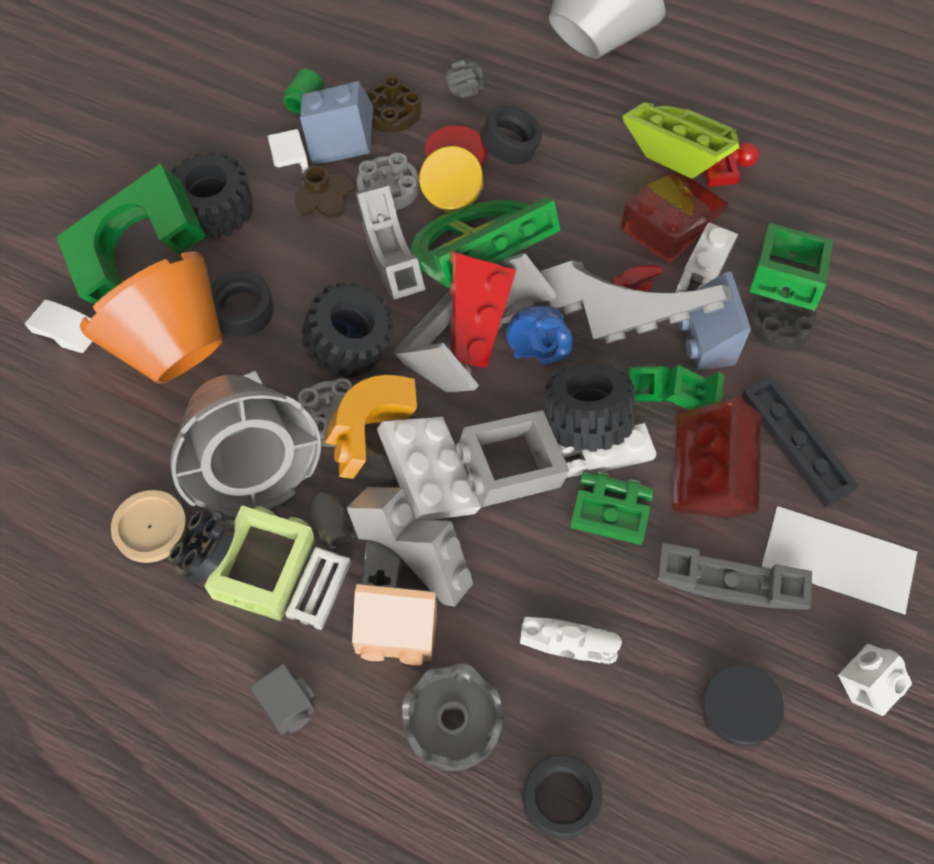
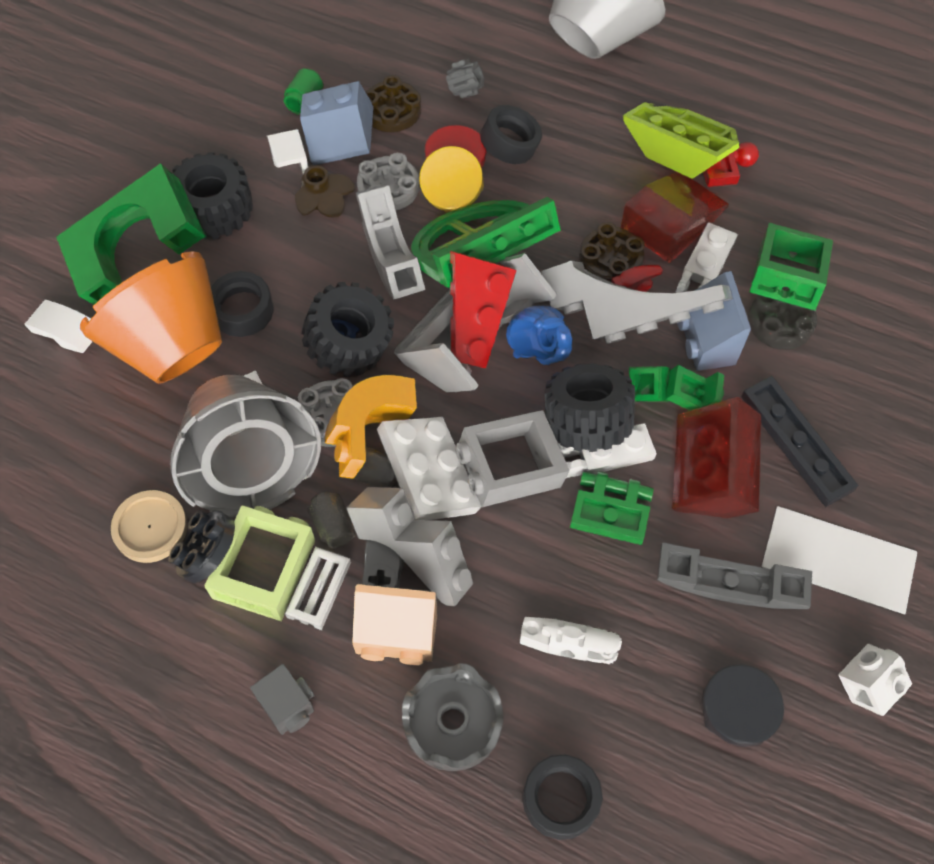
(611, 251): none -> dark brown tile

